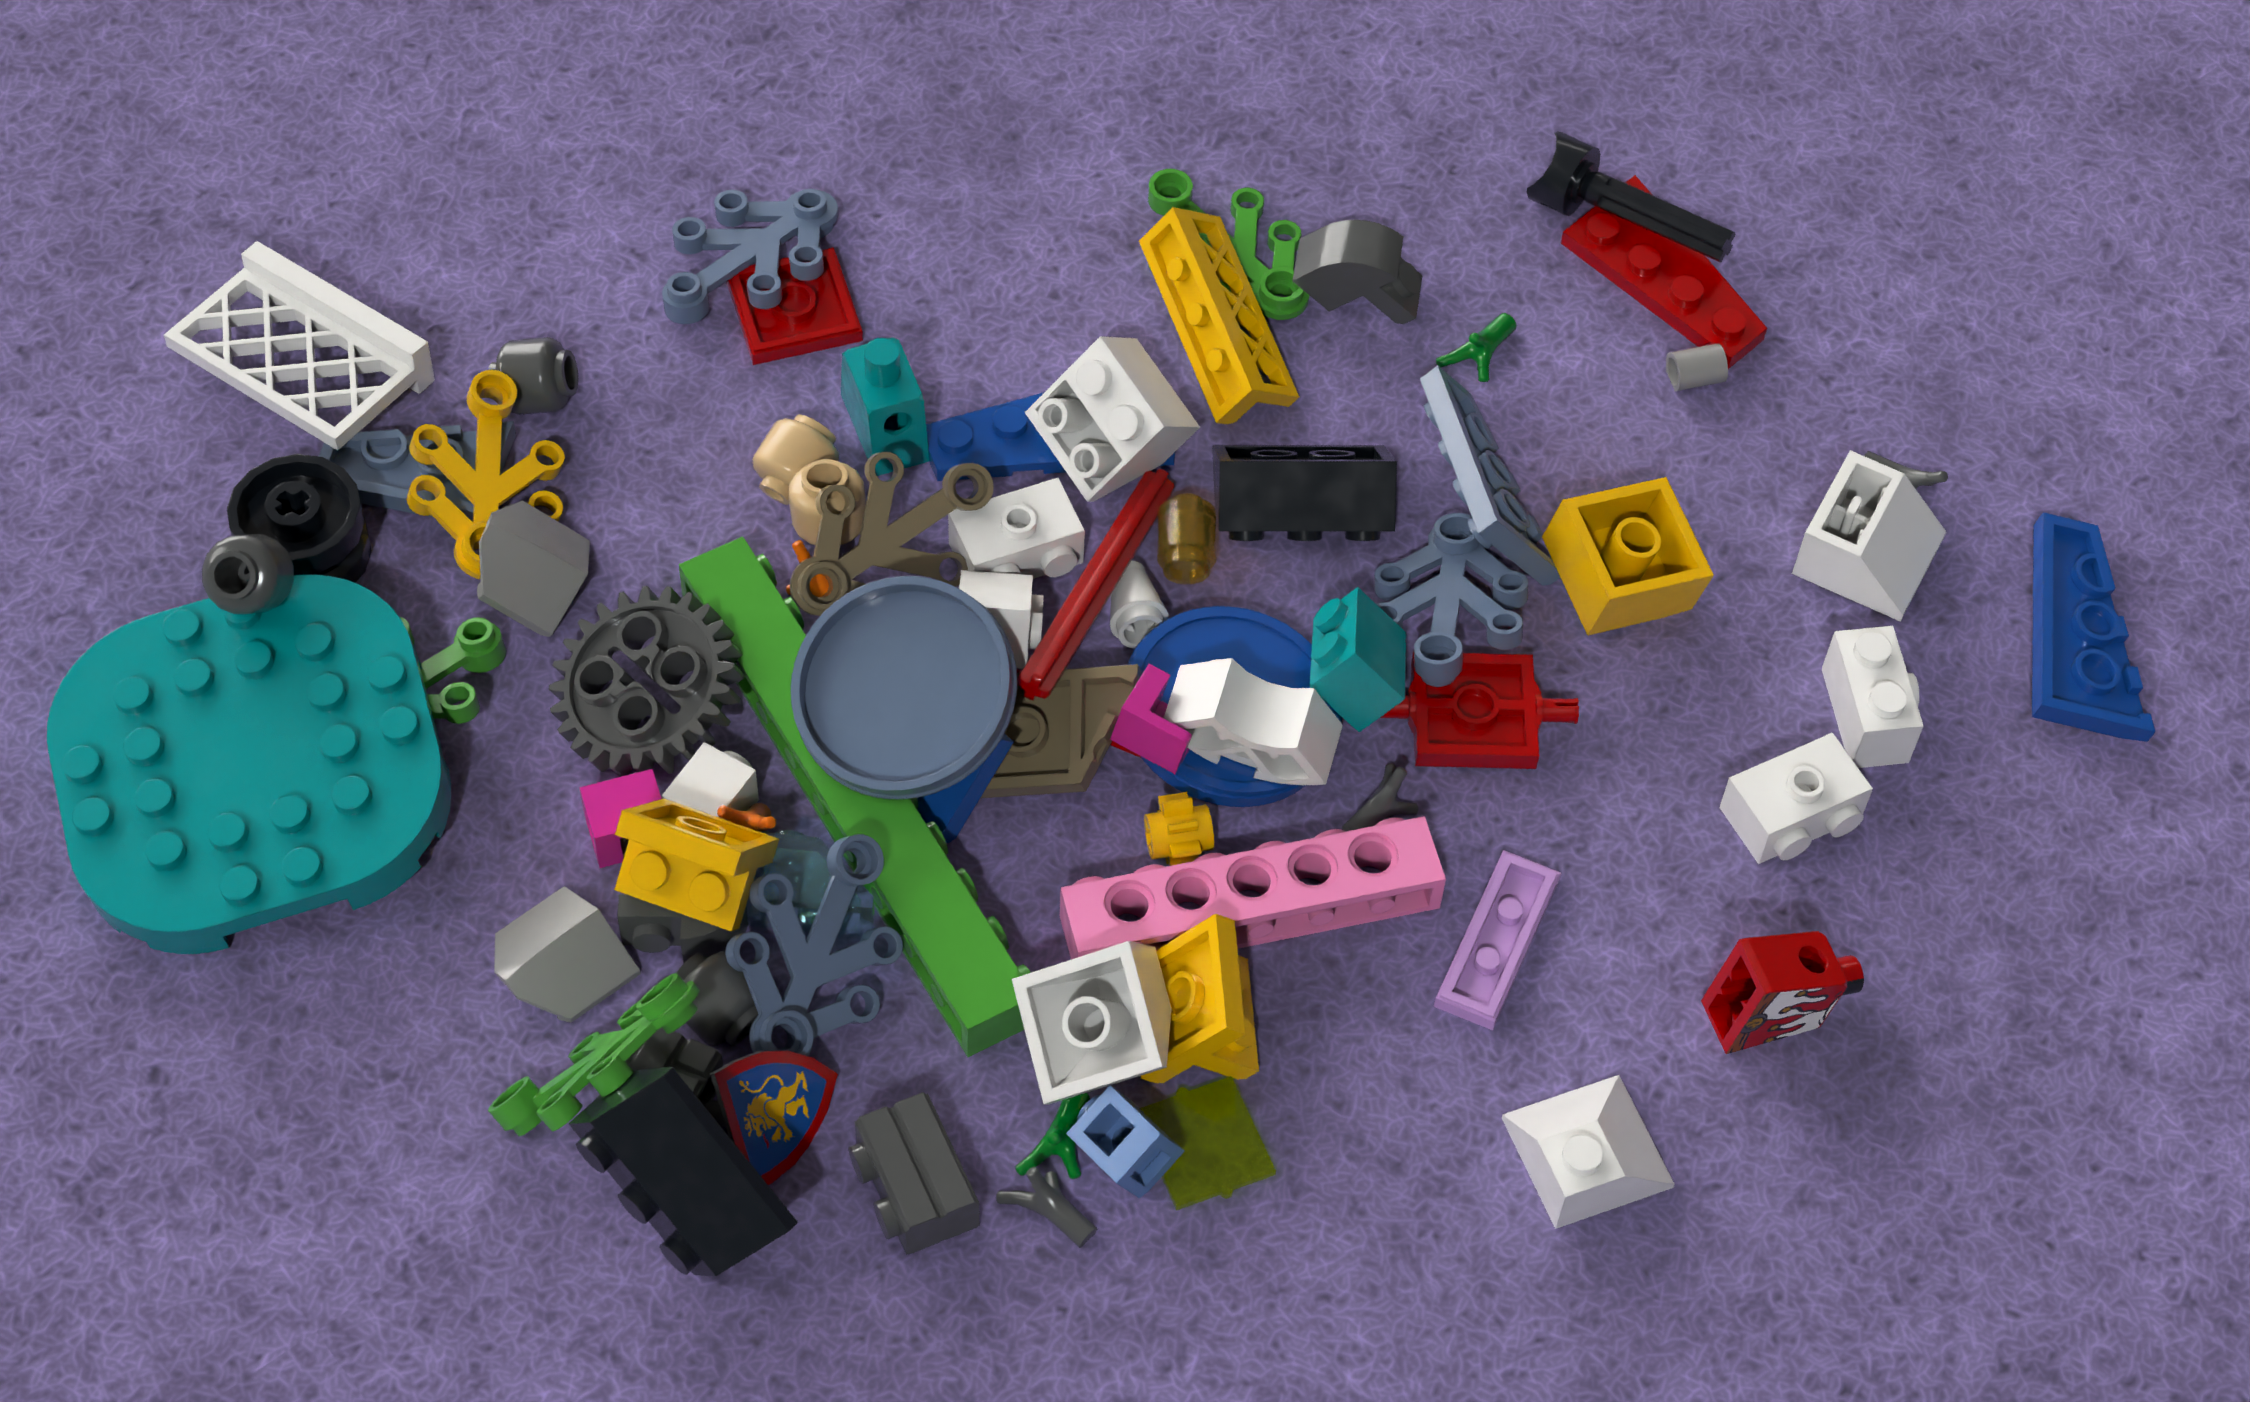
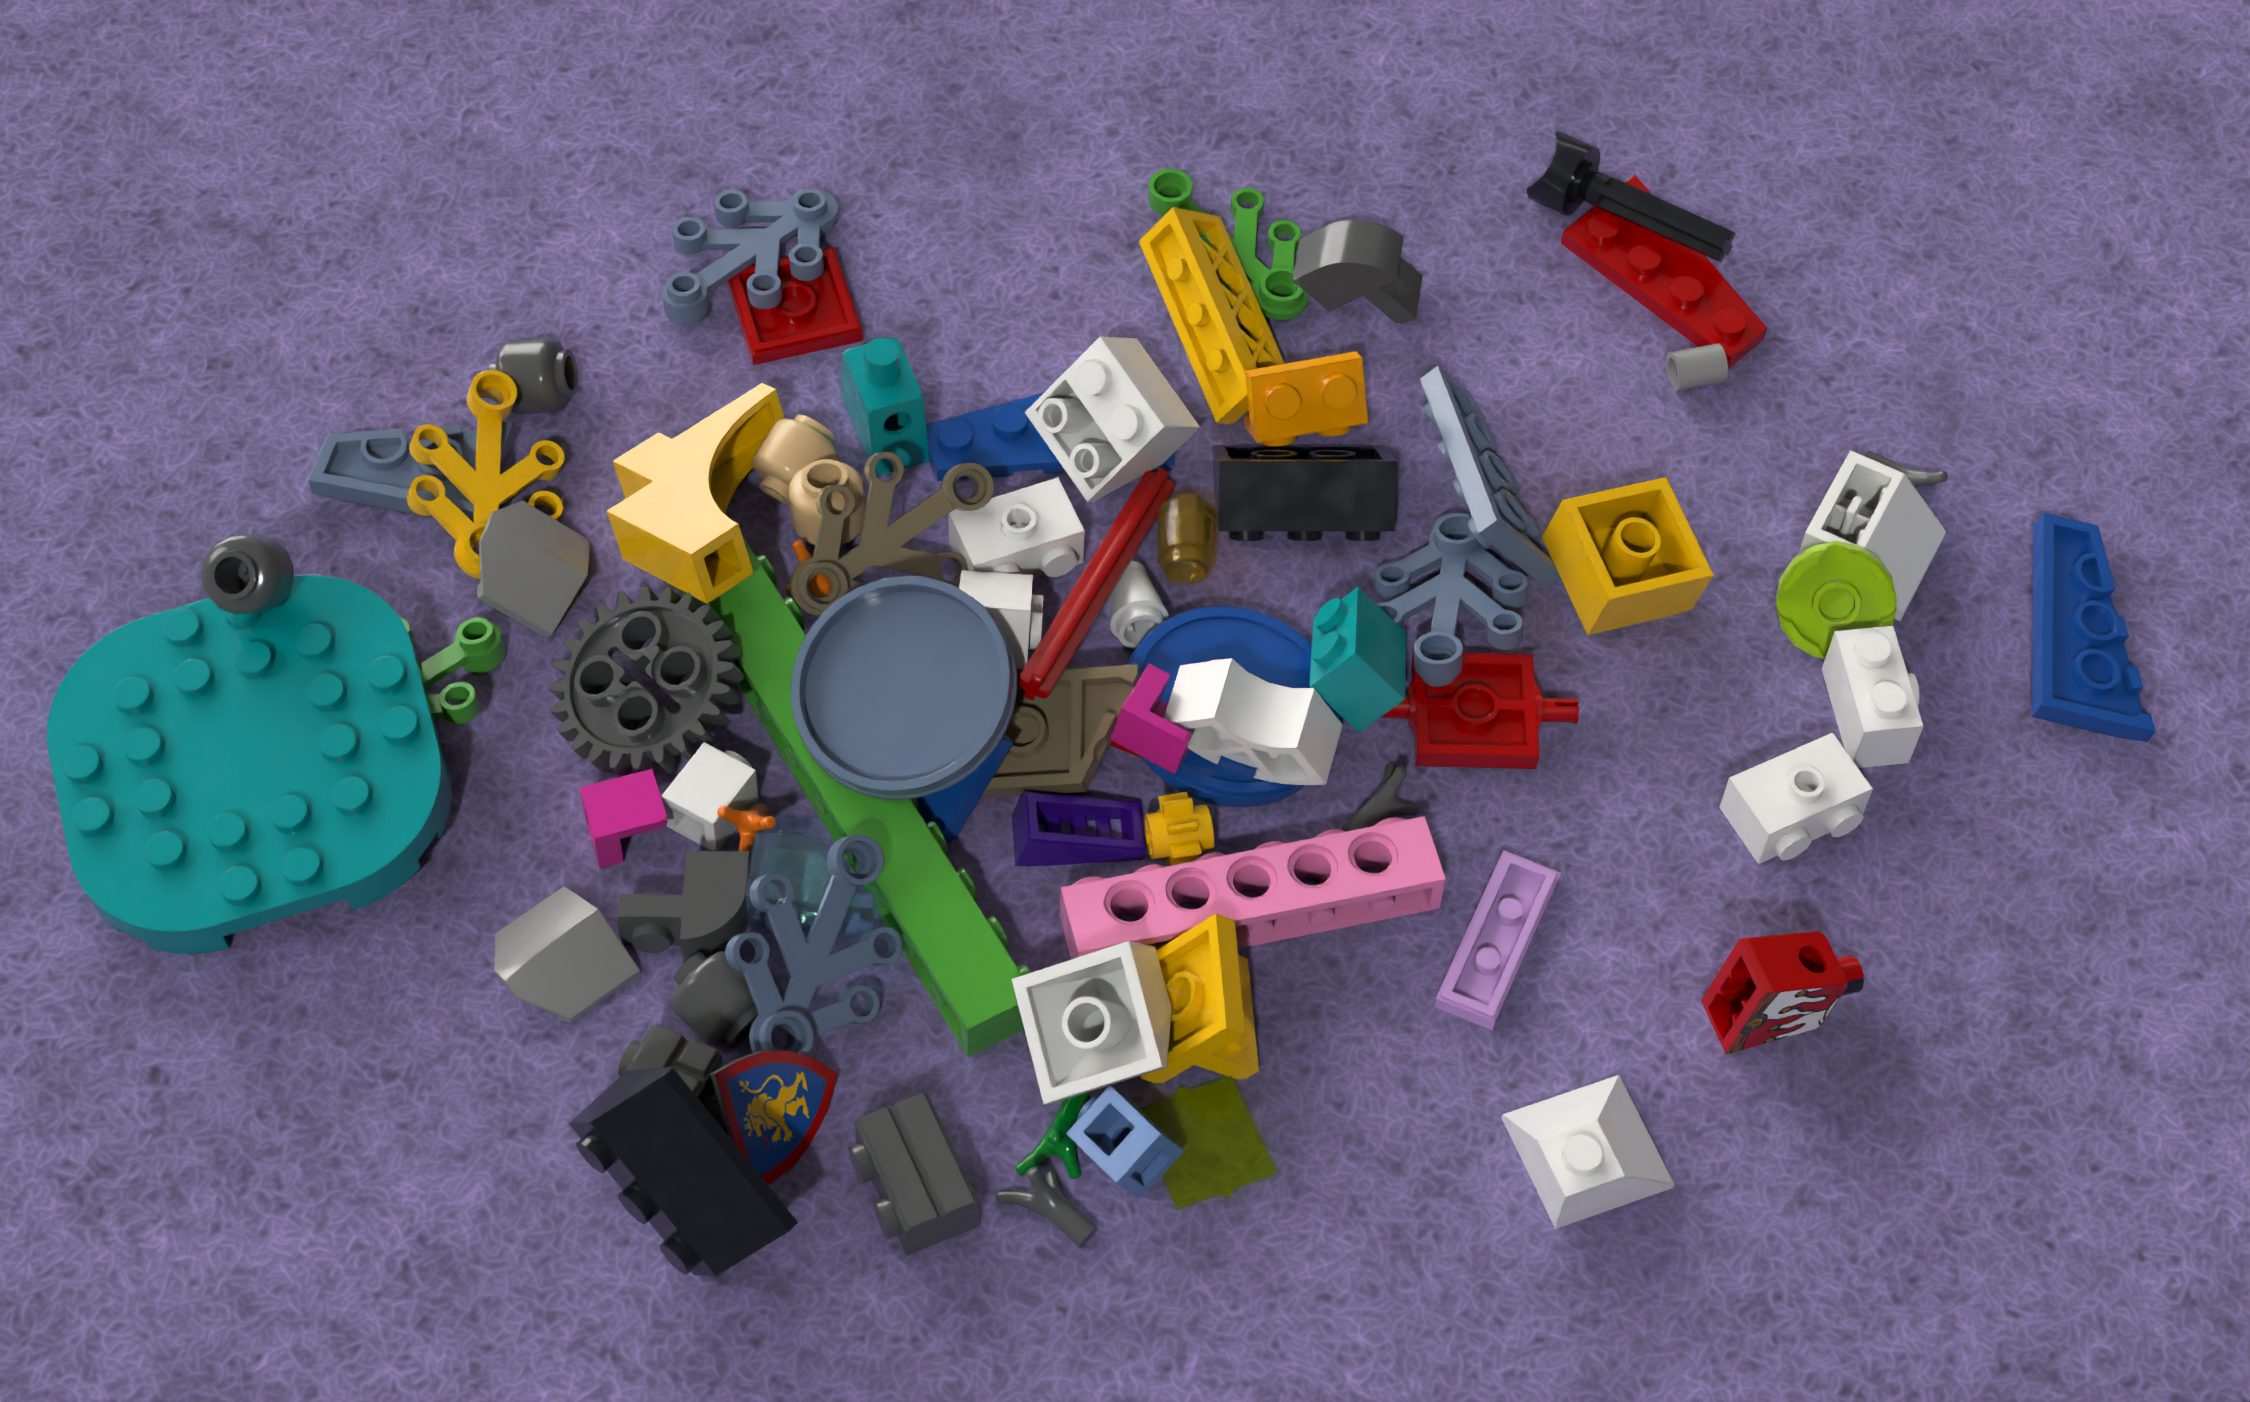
(307, 509): black wheel -> none
(329, 321): white fence -> none
(596, 1060): bright green plant -> none
(680, 495): none -> yellow arch
(691, 861): yellow bracket -> none
(1054, 848): none -> dark purple slope
(1306, 398): none -> light orange bracket
(1481, 345): green bar -> none
(1832, 591): none -> lime tile

